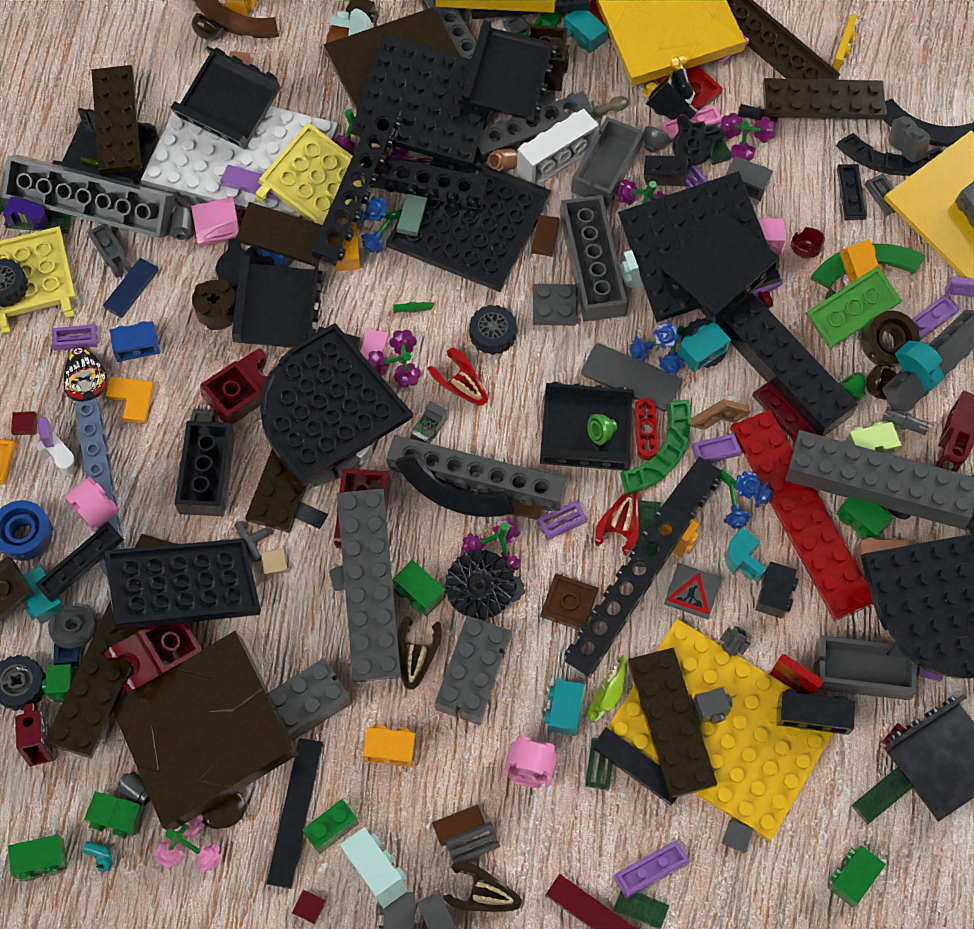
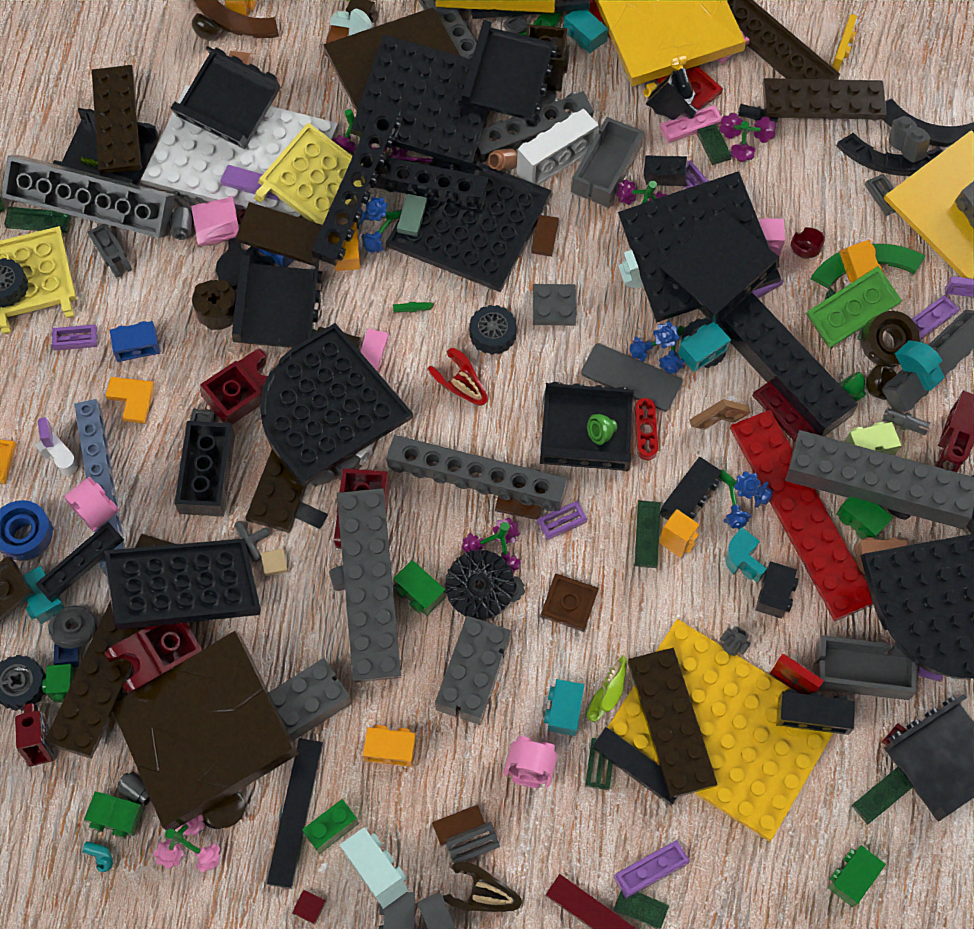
(23, 423): dark red tile -> none
(25, 212): dark purple leg -> none
(37, 857): green brick -> none
(84, 376): shield -> none
(130, 287): dark blue tile -> none
(403, 344): magenta plant -> none
(415, 657): dark brown animal -> none
(429, 423): dark grey leg -> none
(449, 496): black tile -> none
(593, 258): dark grey brick -> none
(615, 104): dark tan piece -> none
(620, 519): red animal -> none
(655, 139): dark grey brick -> none
(665, 516): black brick -> none
(669, 453): green tile -> none
(693, 591): dark grey piece -> none
(695, 141): black tile -> none
(712, 705): dark grey brick -> none
(717, 448): medium lavender tile -> none
(737, 836): dark grey tile -> none
(755, 177): dark grey brick -> none
(765, 298): dark red plate -> none
(851, 192): black tile -> none

